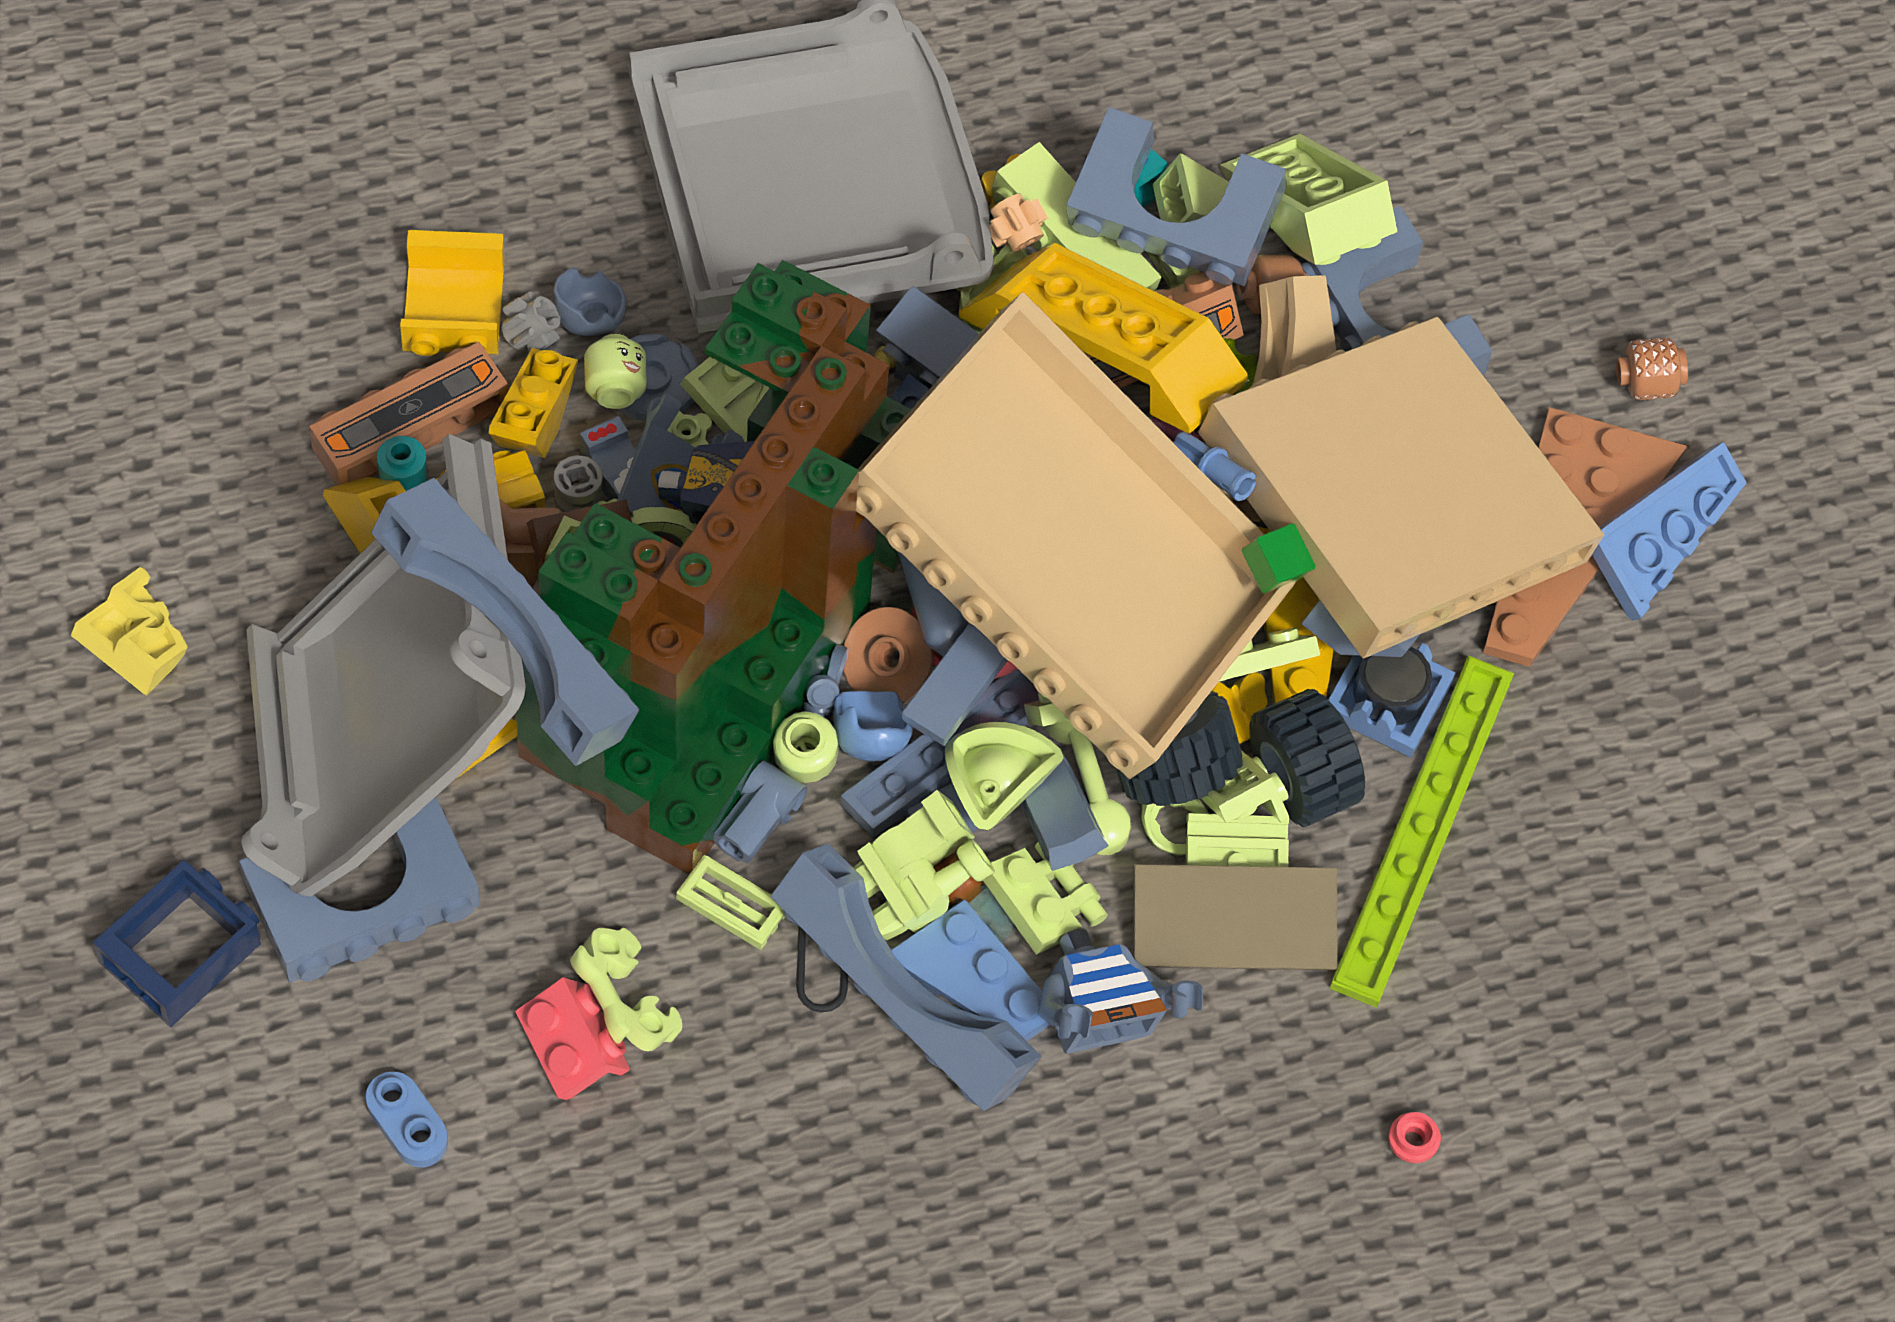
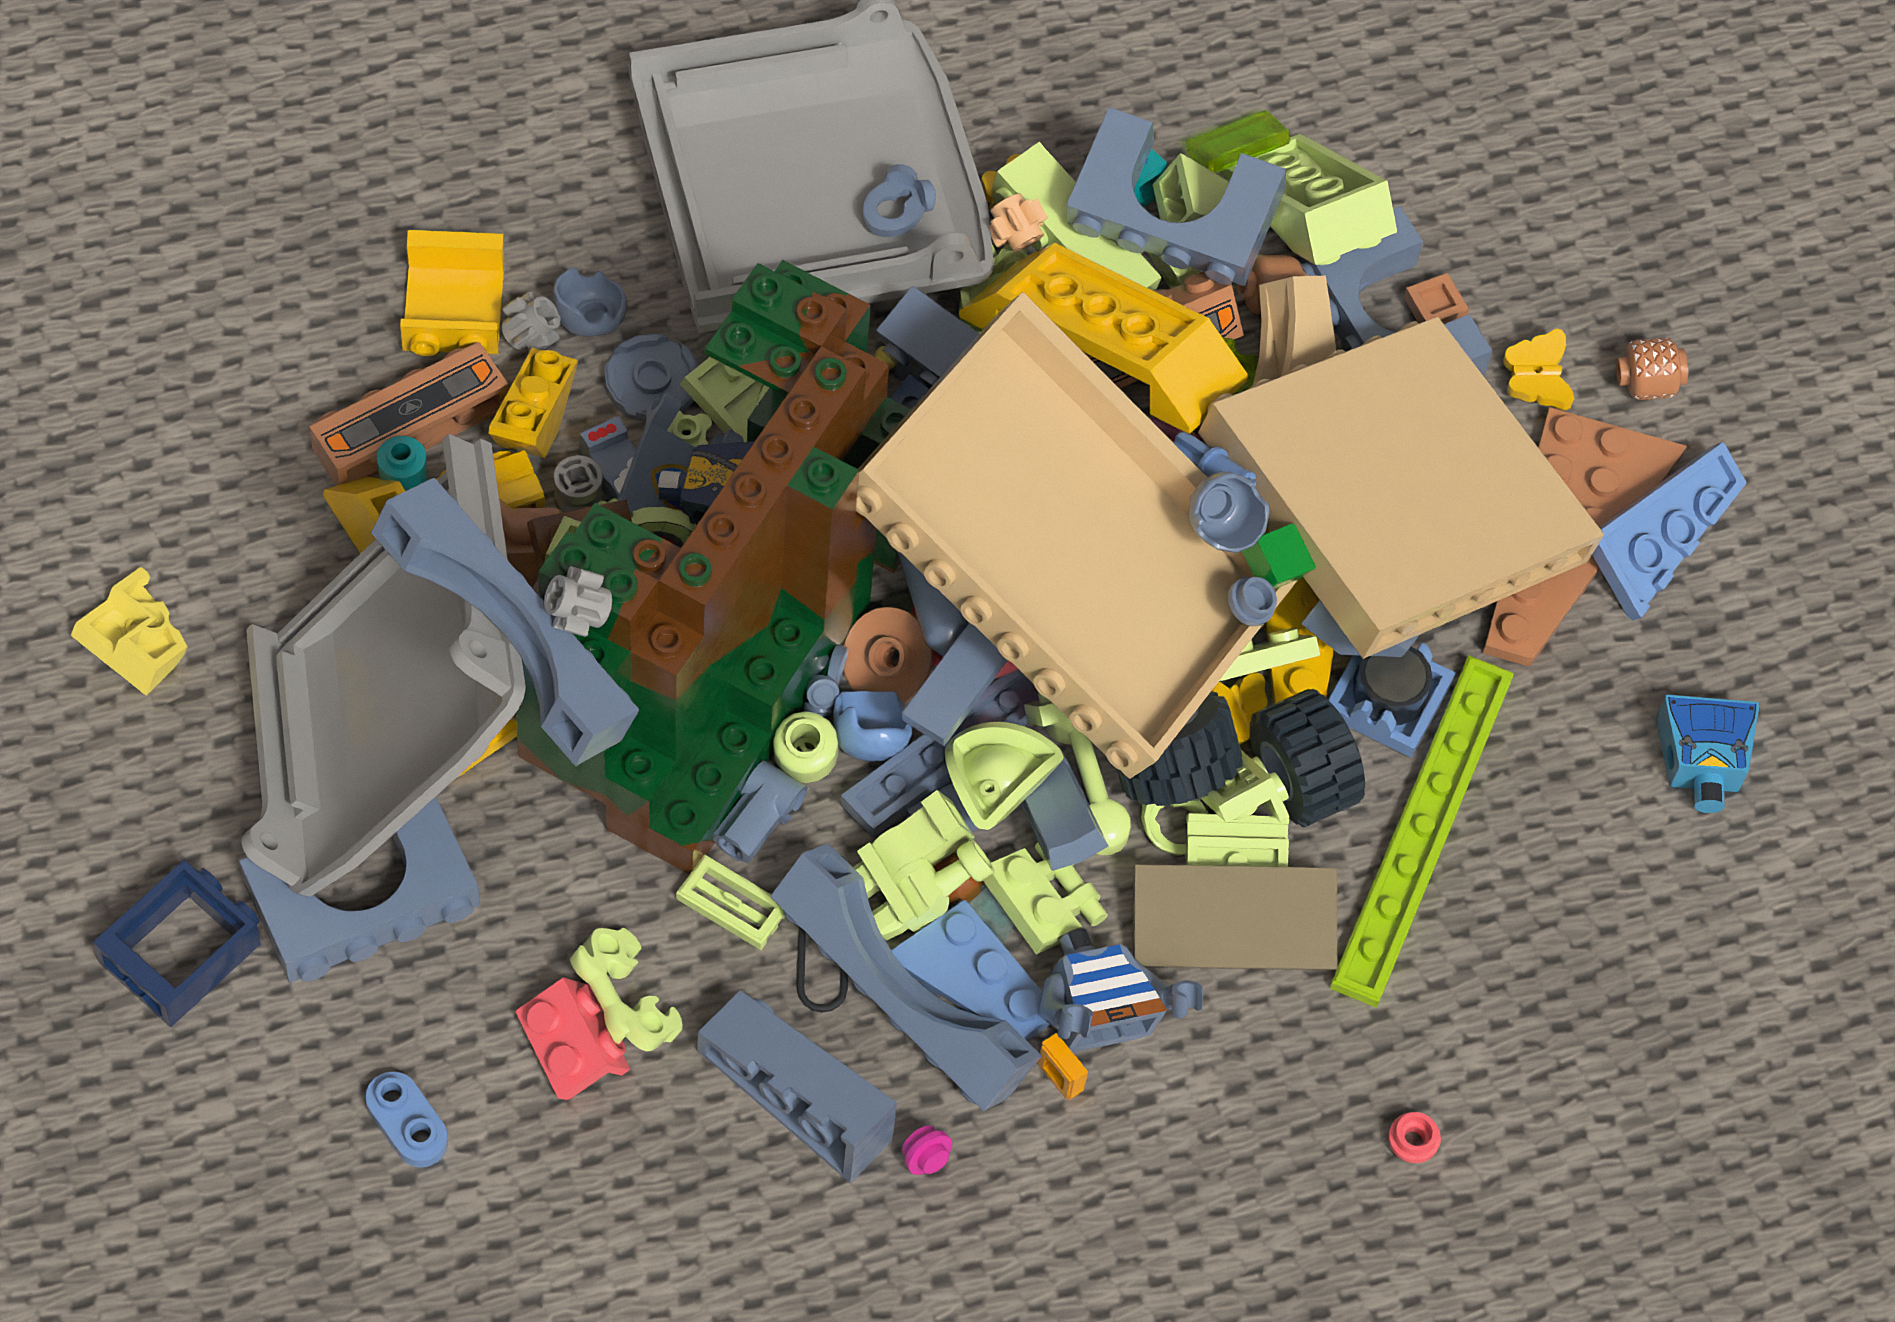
(578, 601): none -> light grey gear
(615, 371): yellowish green head -> none
(799, 1084): none -> sand blue wedge
(899, 181): none -> sand blue piece
(926, 1150): none -> dark pink plate
(1062, 1067): none -> light orange tile
(1228, 512): none -> sand blue hair
(1249, 136): none -> clear neon green tile
(1252, 600): none -> sand blue plate
(1436, 299): none -> nougat plate
(1539, 356): none -> yellow animal
(1707, 745): none -> torso

